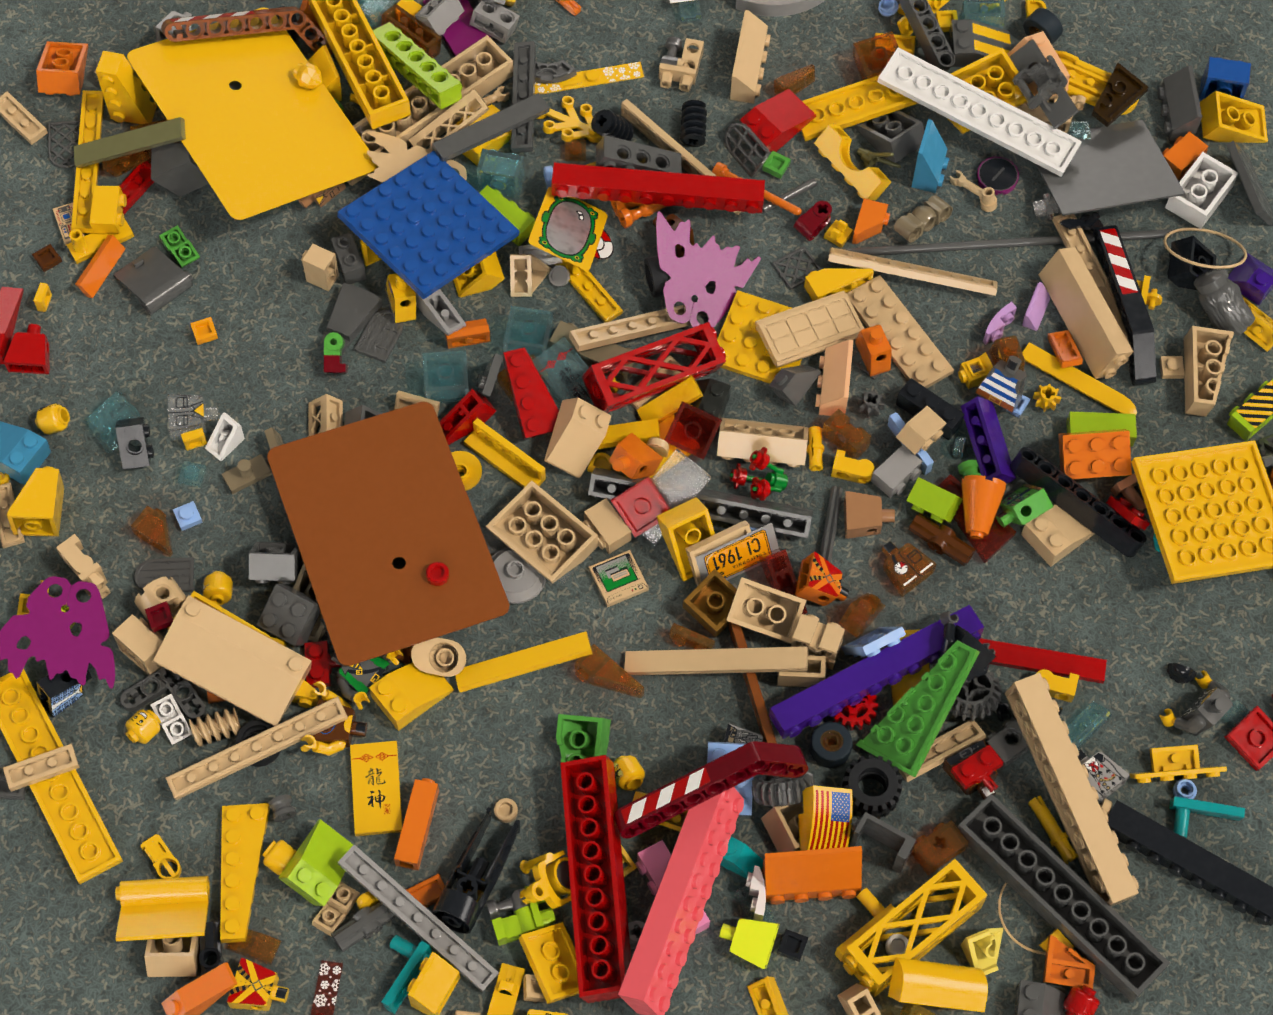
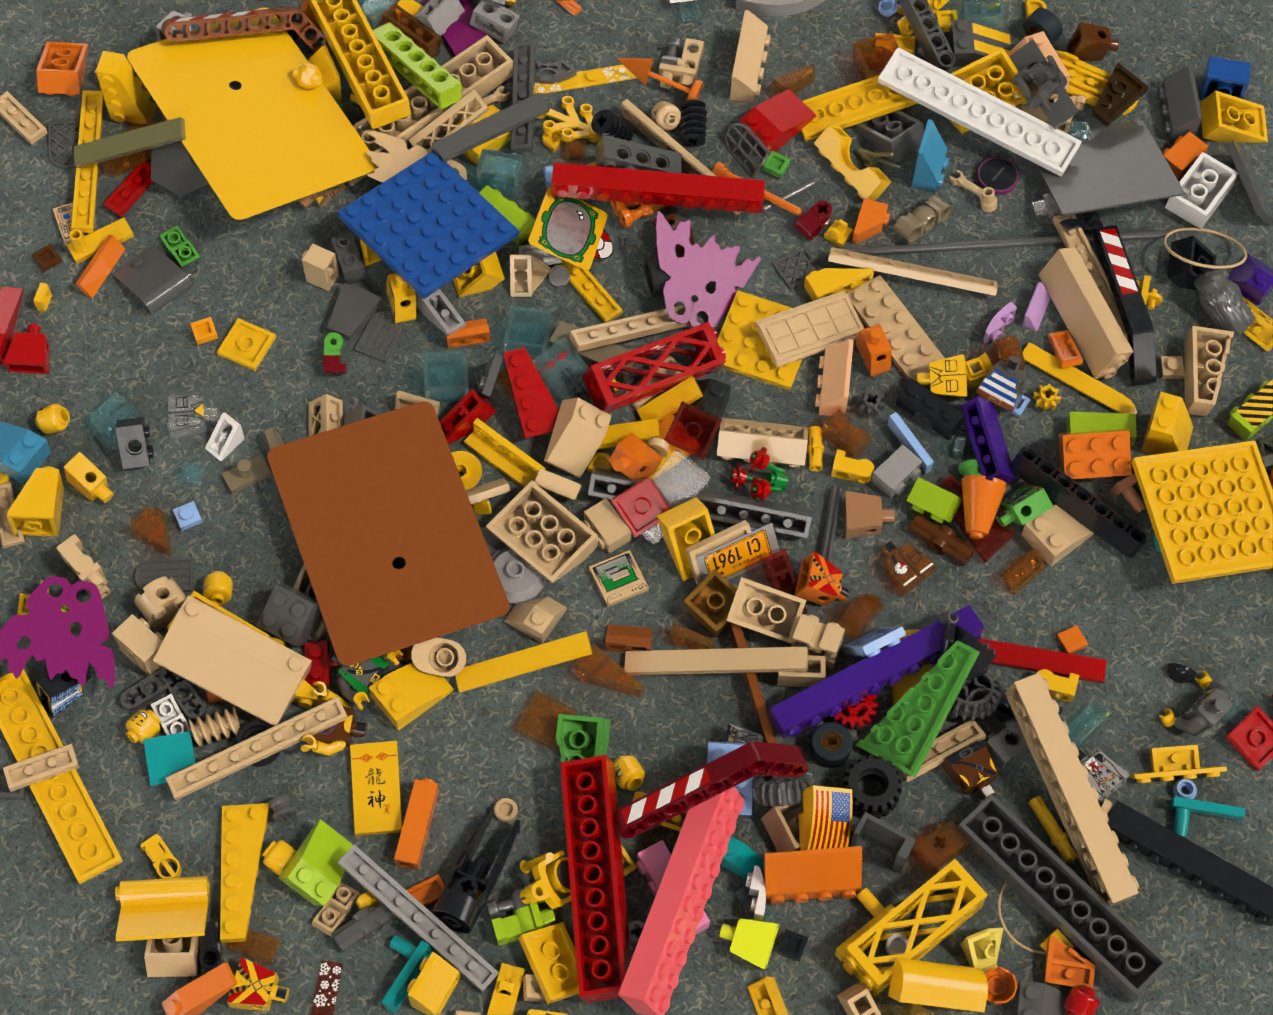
(87, 478): none -> yellow torso
(107, 209): yellow brick -> none
(159, 616): dark red plate -> none
(168, 755): none -> teal tile
(194, 439): yellow tile -> none
(246, 344): none -> yellow tile
(274, 562): brick -> none
(437, 574): red tile -> none
(482, 507): none -> yellow piece
(488, 490): none -> tan tile
(536, 617): none -> tan slope
(541, 719): none -> clear orange tile
(552, 141): none -> yellow tile
(557, 484): none -> tan slope
(628, 638): none -> dark orange panel
(641, 70): none -> orange piece
(666, 115): none -> tan head
(794, 382): dark grey slope -> none
(921, 430): tan brick -> none
(946, 377): none -> yellow torso
(978, 769): red plate -> none
(1000, 981): none -> orange hair
(1023, 571): none -> clear orange plate
(1072, 640): none -> orange tile
(1091, 42): none -> reddish brown torso
(1132, 515): red plate -> none
(1168, 426): none -> yellow slope

